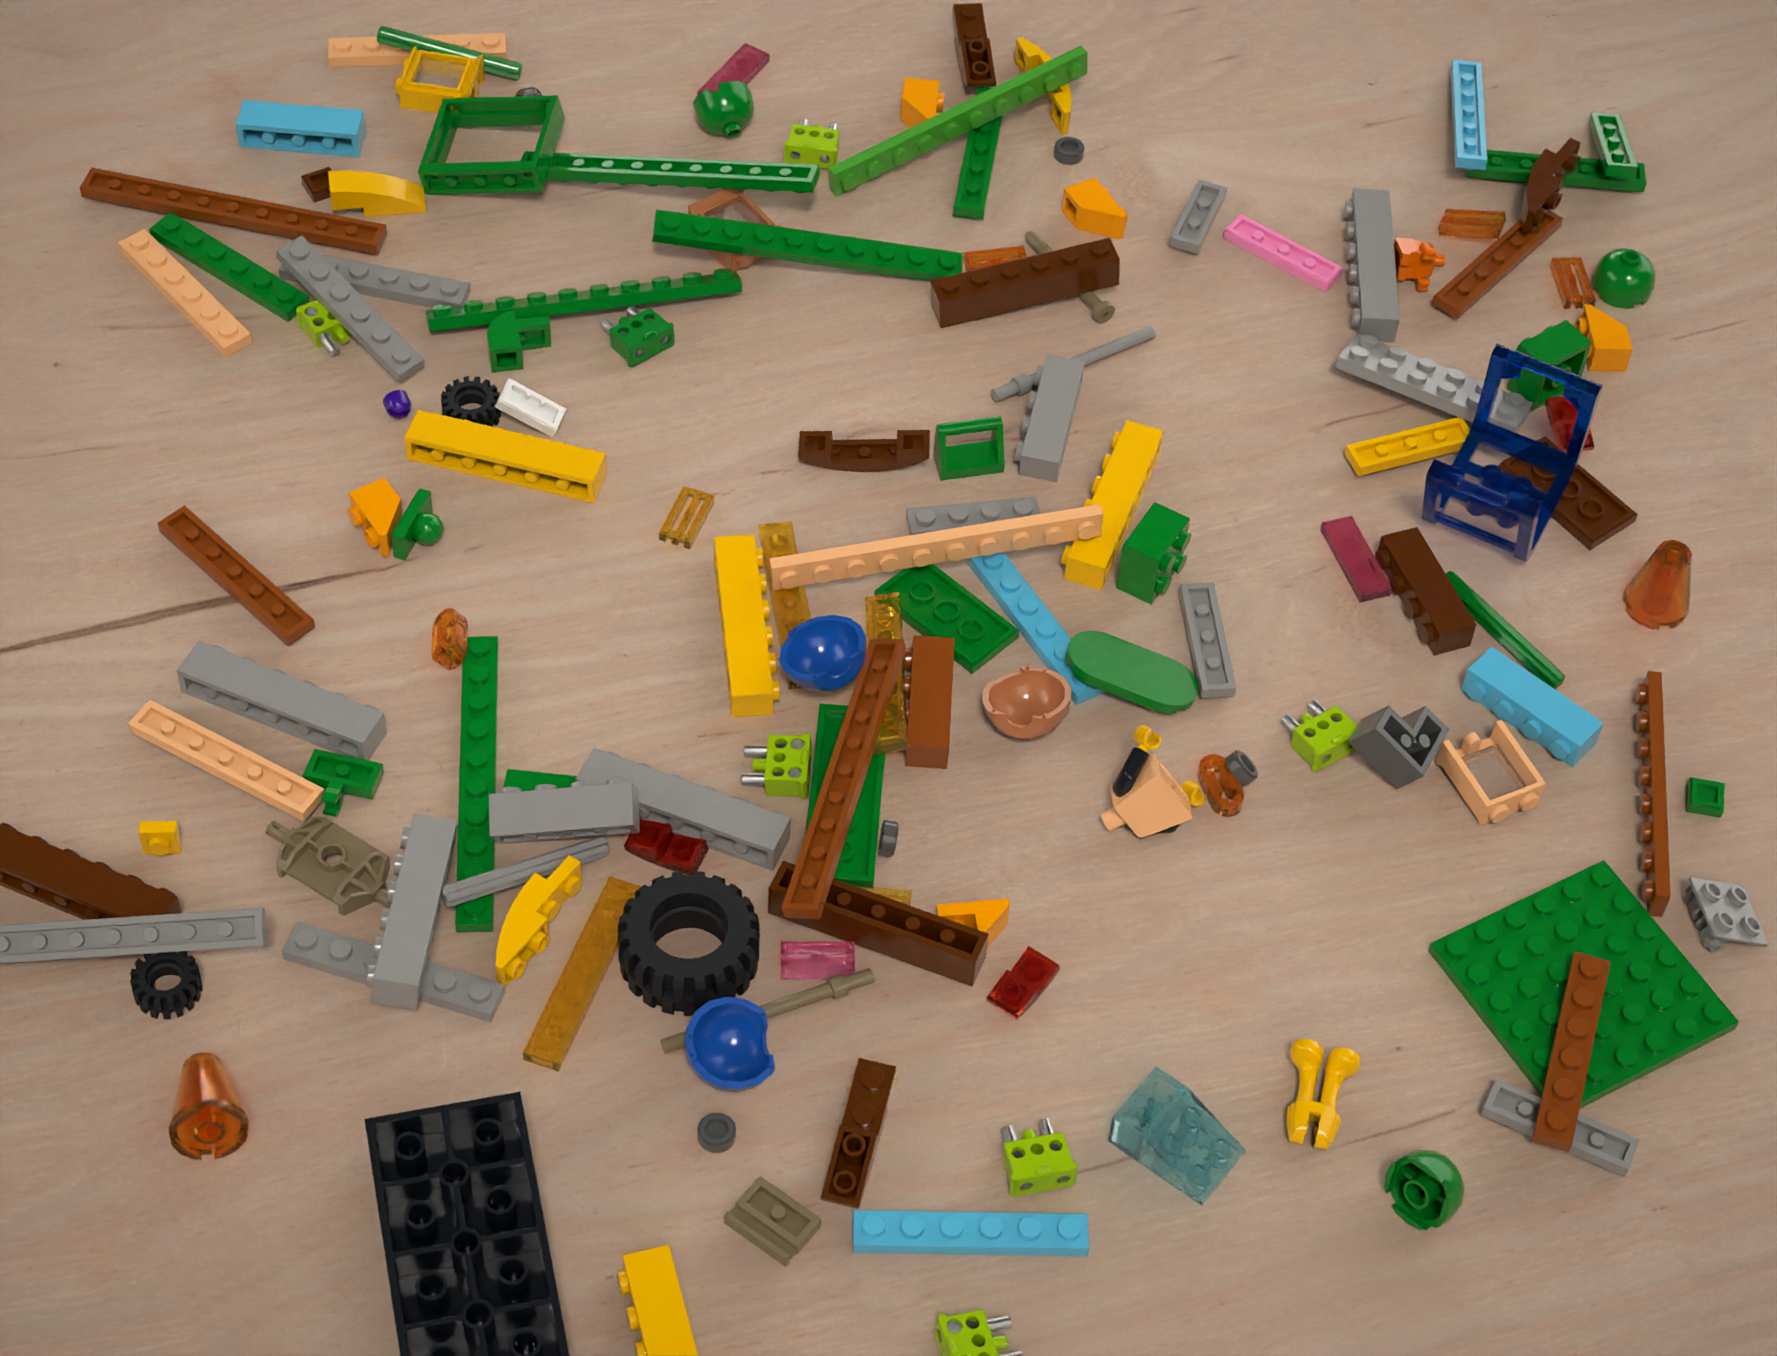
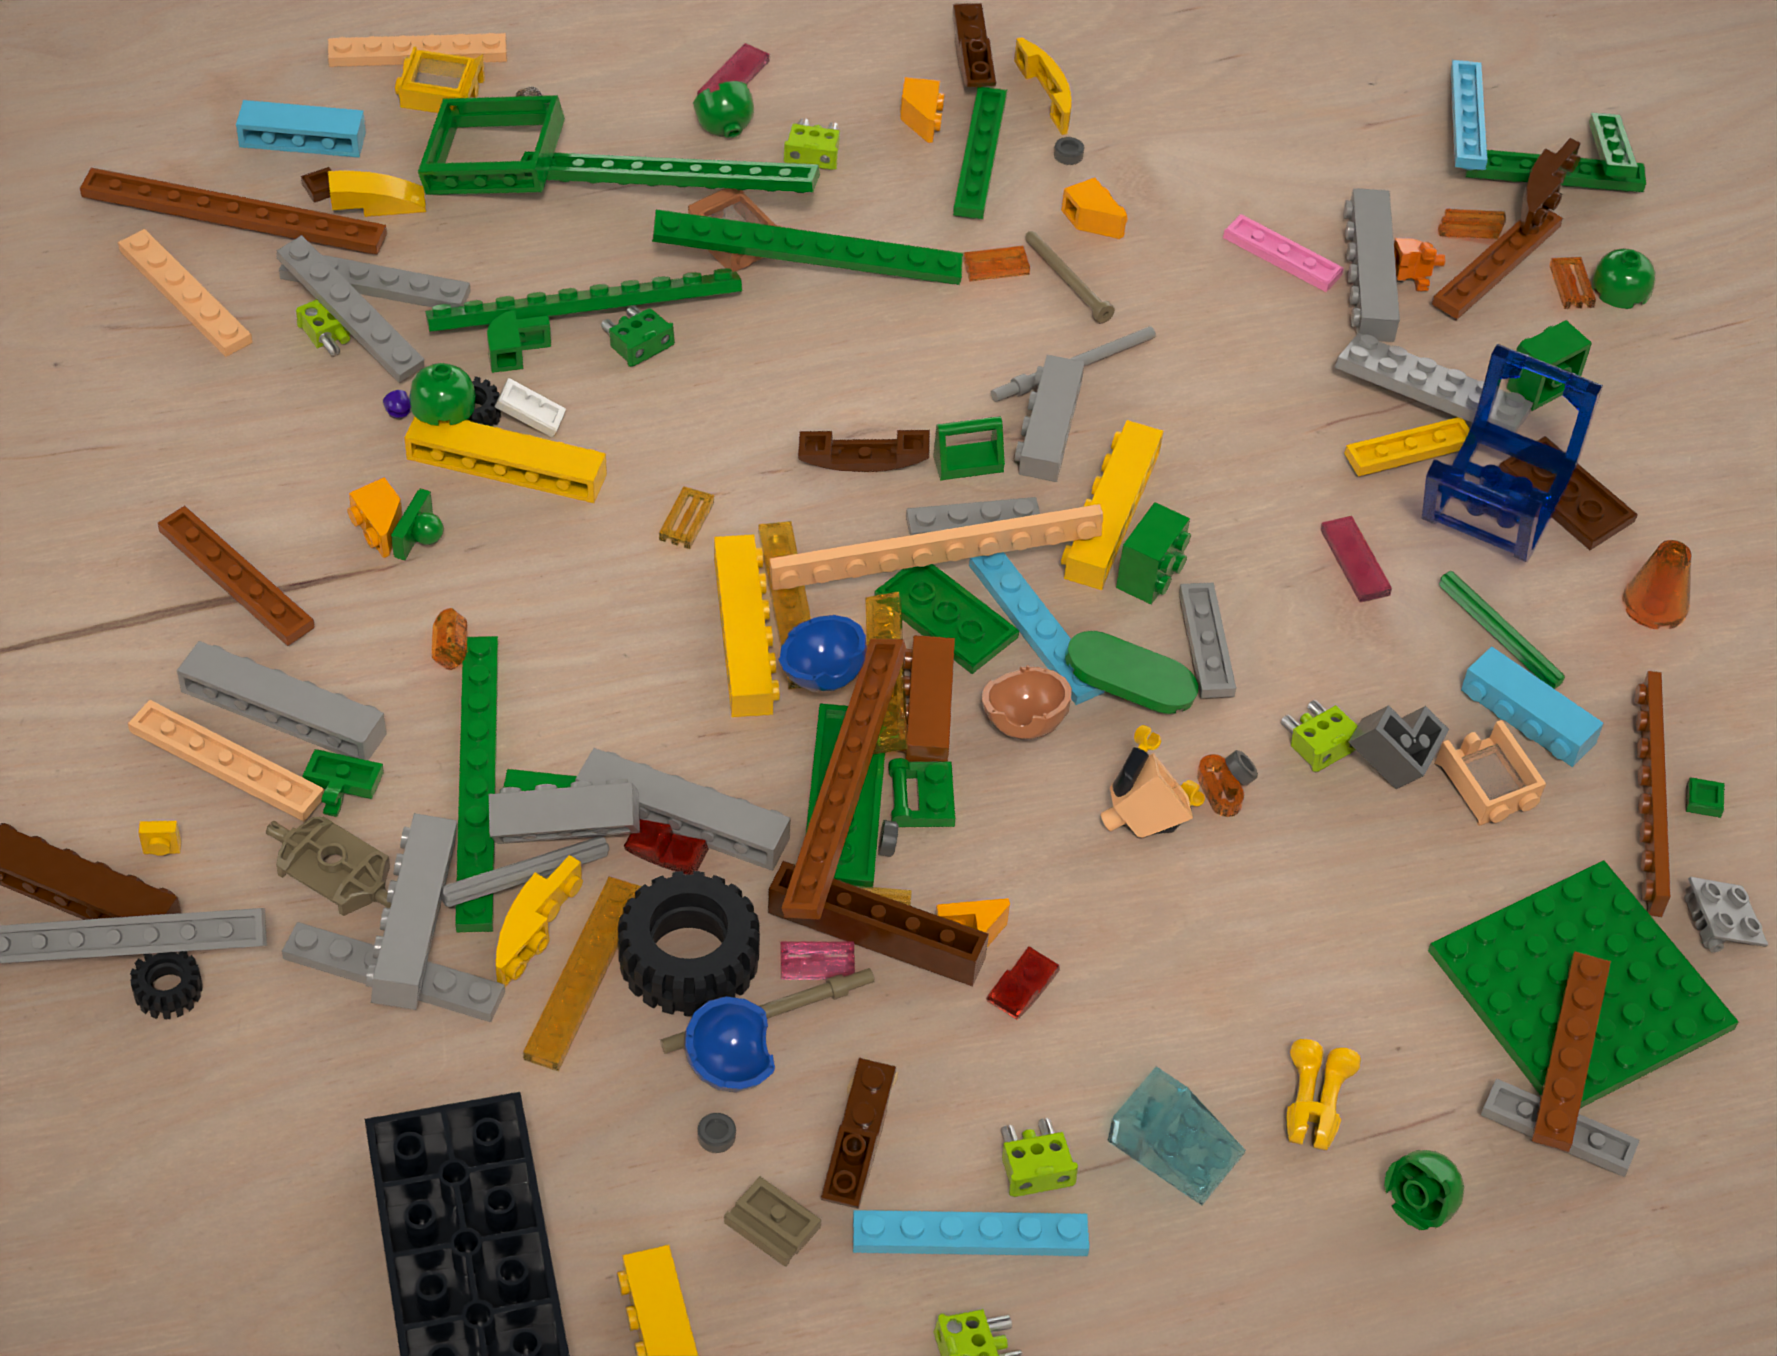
(206, 1110): clear orange cone -> none
(229, 266): green plate -> none
(406, 41): green axle -> none
(442, 394): none -> green cylinder
(785, 766): lime piece -> none
(934, 793): none -> green plate
(957, 121): bright green plate -> none
(1025, 282): reddish brown brick -> none
(1198, 216): light grey plate -> none
(1425, 591): reddish brown brick -> none
(1562, 419): clear red slope -> none
(1609, 339): light orange slope -> none

